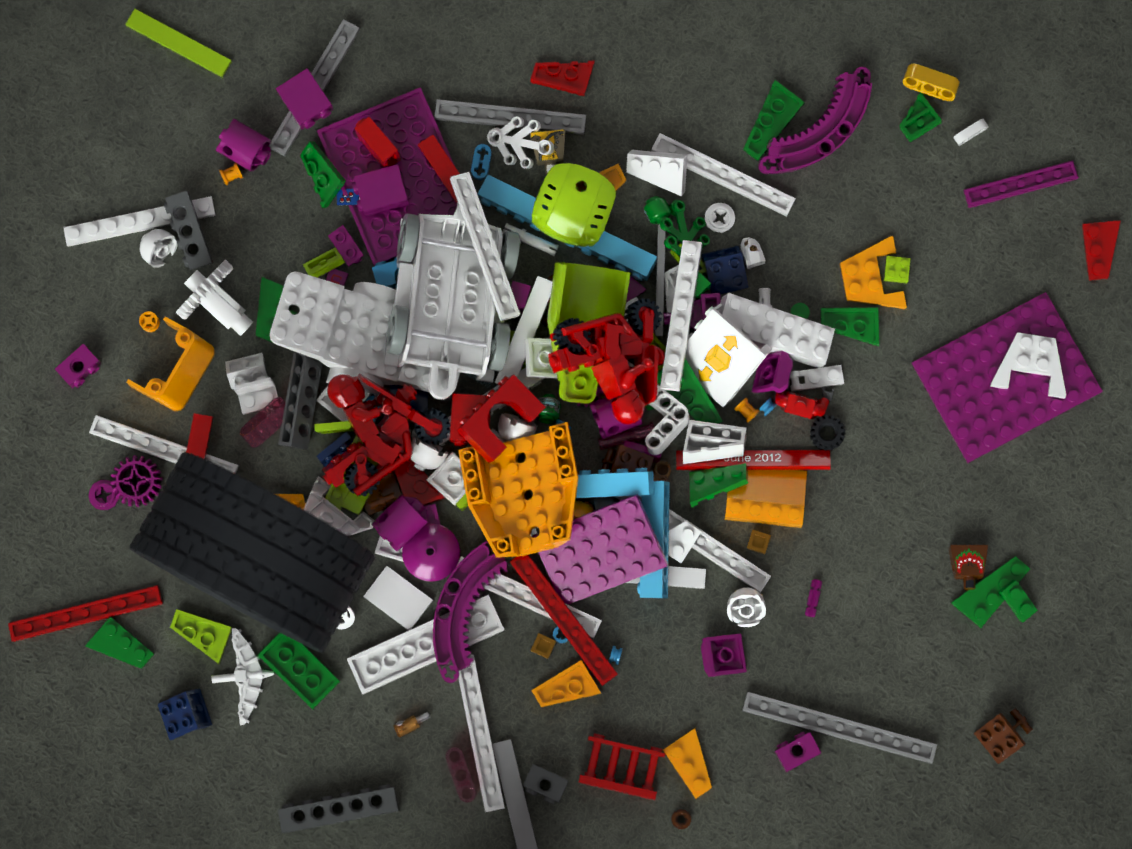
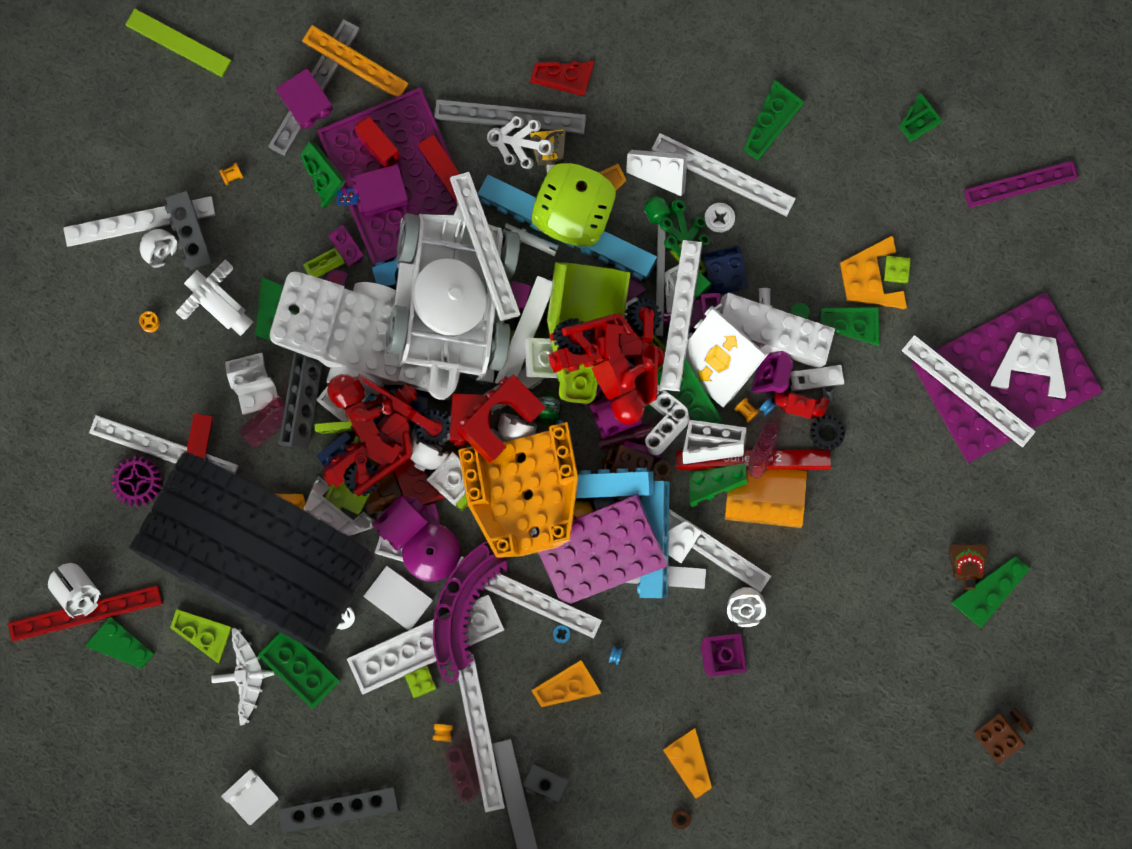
(67, 367): magenta brick -> none
(82, 589): none -> white cylinder
(96, 490): magenta gear -> none
(184, 713): dark blue bracket -> none
(186, 373): light orange windscreen -> none
(244, 145): magenta cylinder -> none
(250, 797): none -> white bracket
(355, 62): none -> light orange tile
(409, 724): clear orange piece -> none
(420, 682): none -> lime piece
(442, 732): none -> light orange wheel
(449, 296): none -> white dish
(485, 162): dark azure beam -> none
(543, 646): pearl gold plate -> none
(564, 618): red tile -> none
(608, 782): red fence -> none
(752, 253): white rock -> none
(758, 541): pearl gold plate -> none
(761, 457): none -> clear pink beam
(805, 148): magenta gear -> none
(809, 751): magenta brick -> none
(813, 598): magenta axle -> none
(839, 727): light grey plate -> none
(931, 82): yellow beam -> none
(968, 391): none -> white plate
(970, 132): white beam -> none
(1018, 600): green plate -> none
(1099, 247): red wing -> none

